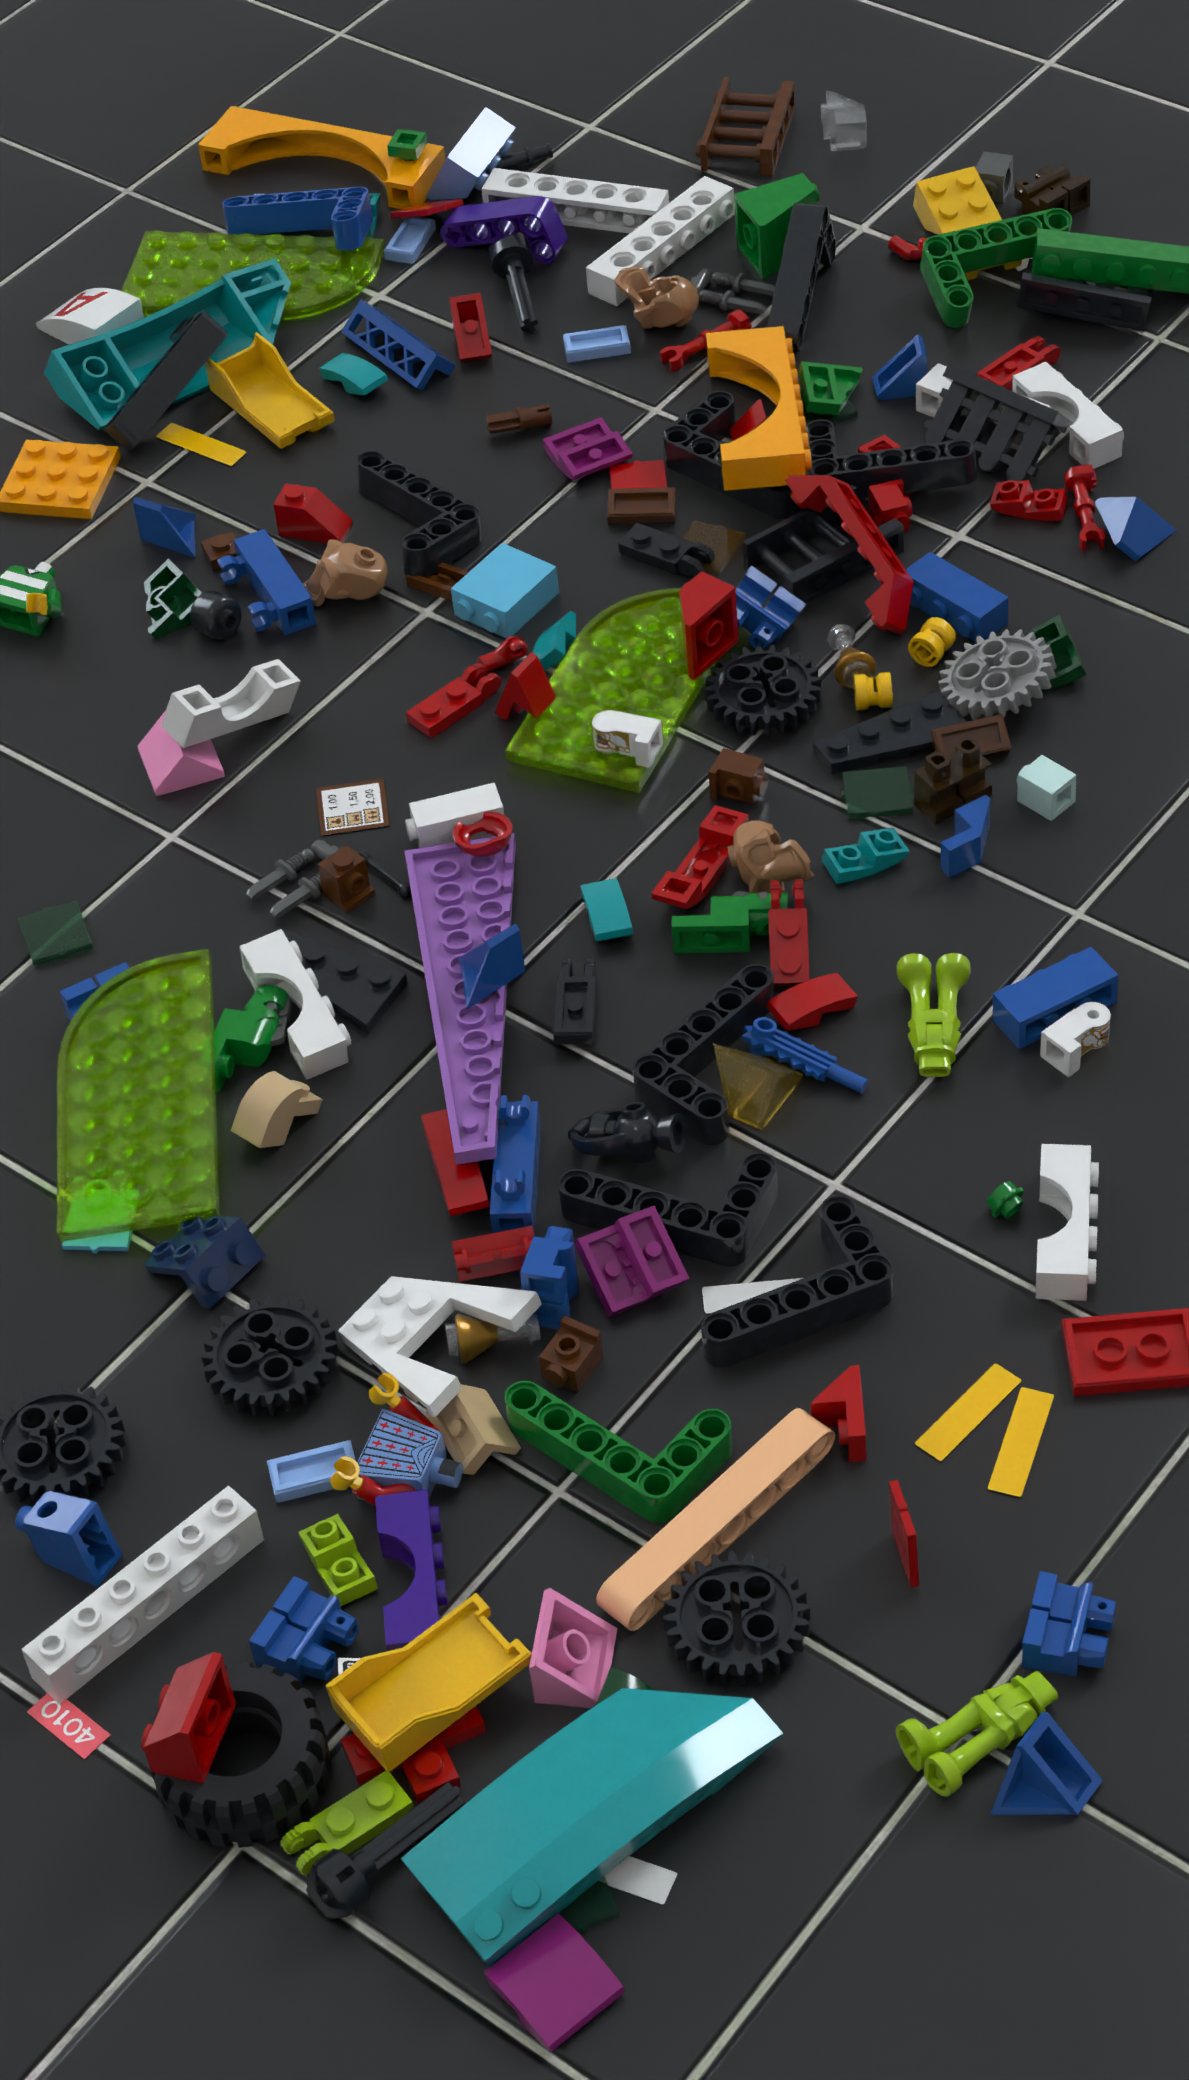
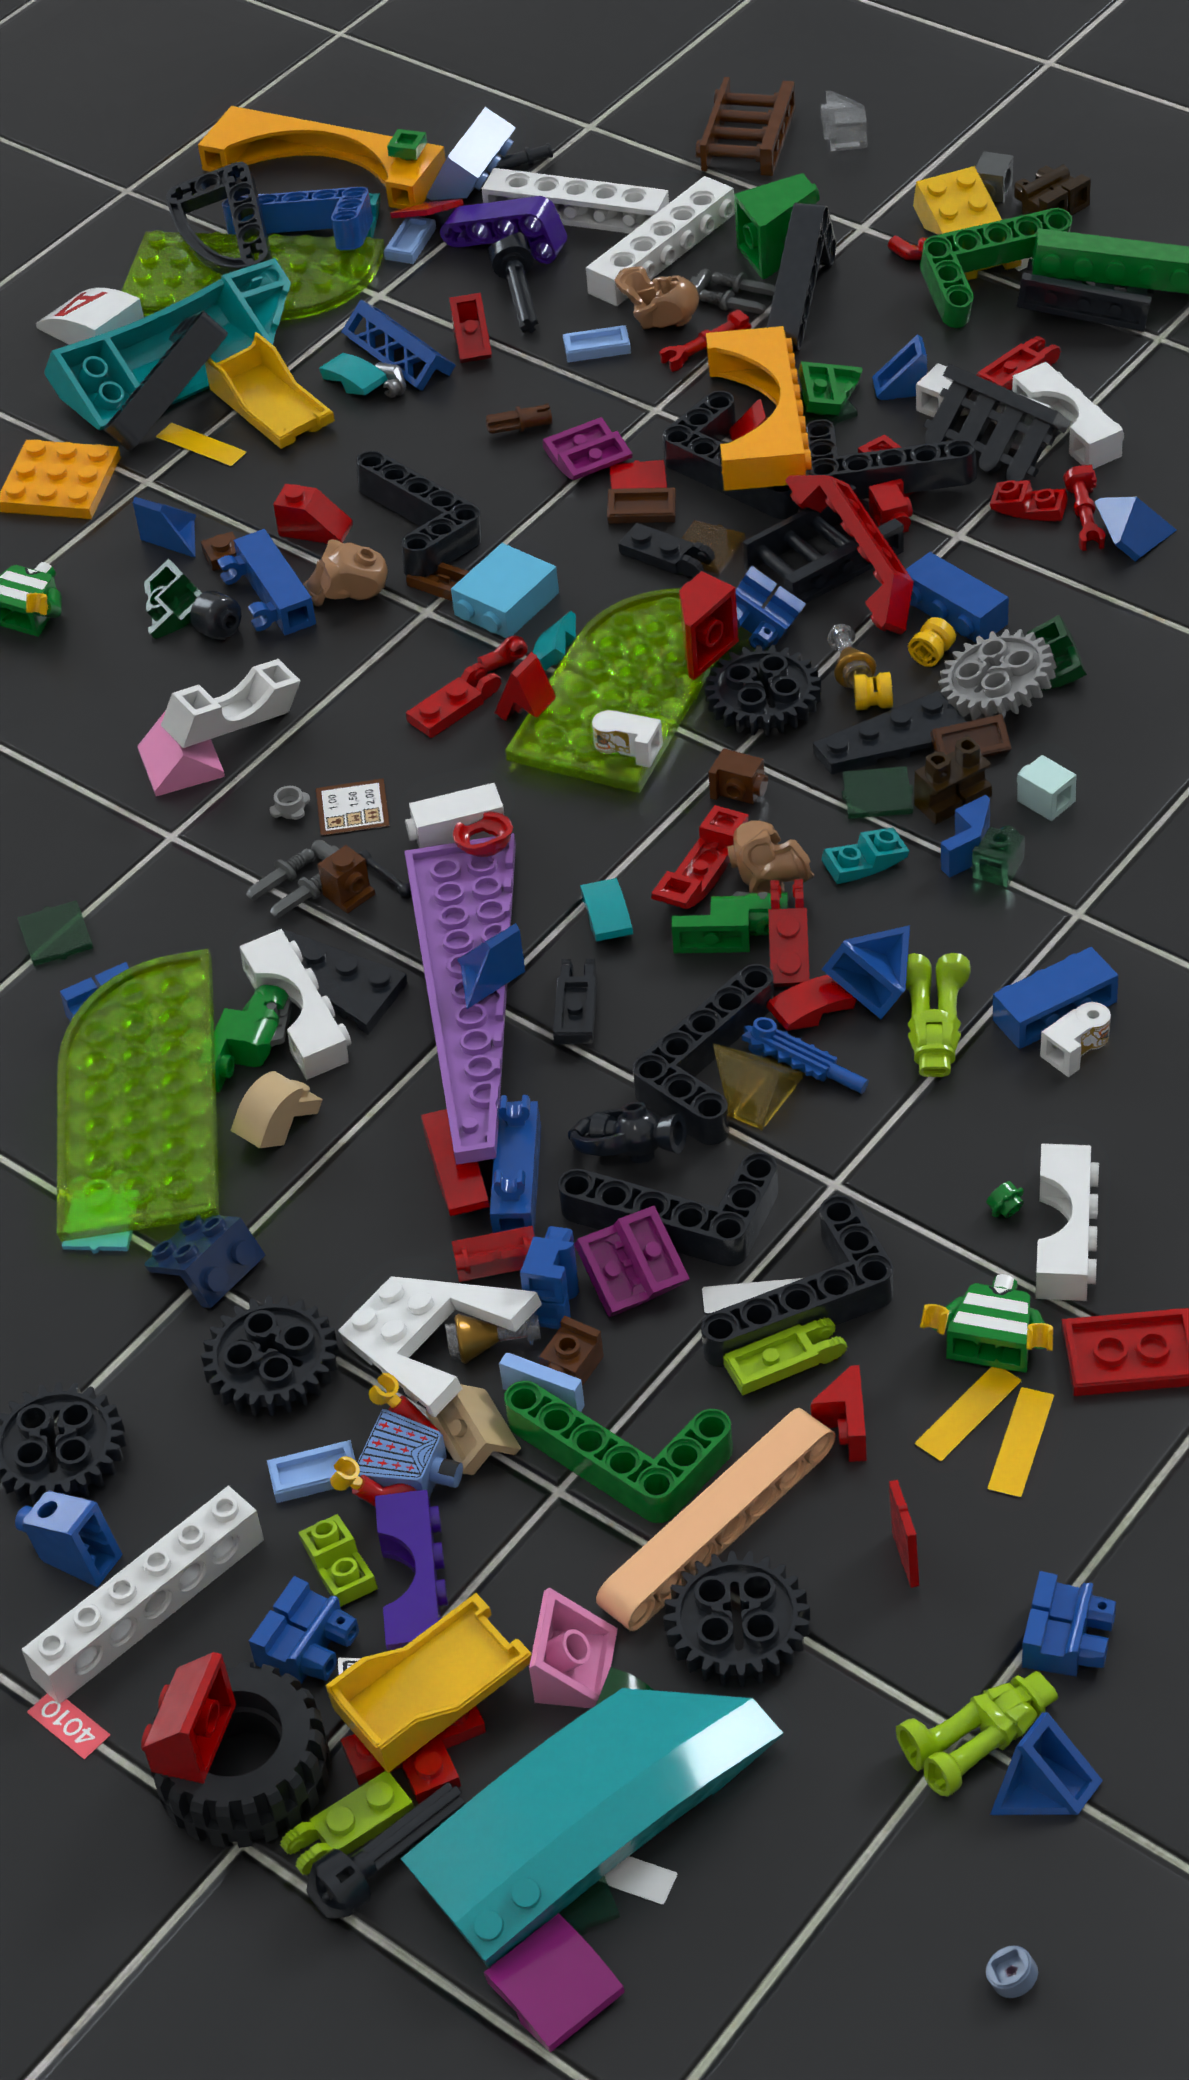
(182, 200): none -> black beam
(289, 803): none -> light grey plate
(395, 382): none -> flat silver arm
(557, 1383): none -> light blue tile
(783, 1355): none -> lime hinge
(872, 968): none -> blue slope
(991, 1325): none -> green torso
(1002, 847): none -> clear green brick
(1012, 1971): none -> sand blue tile

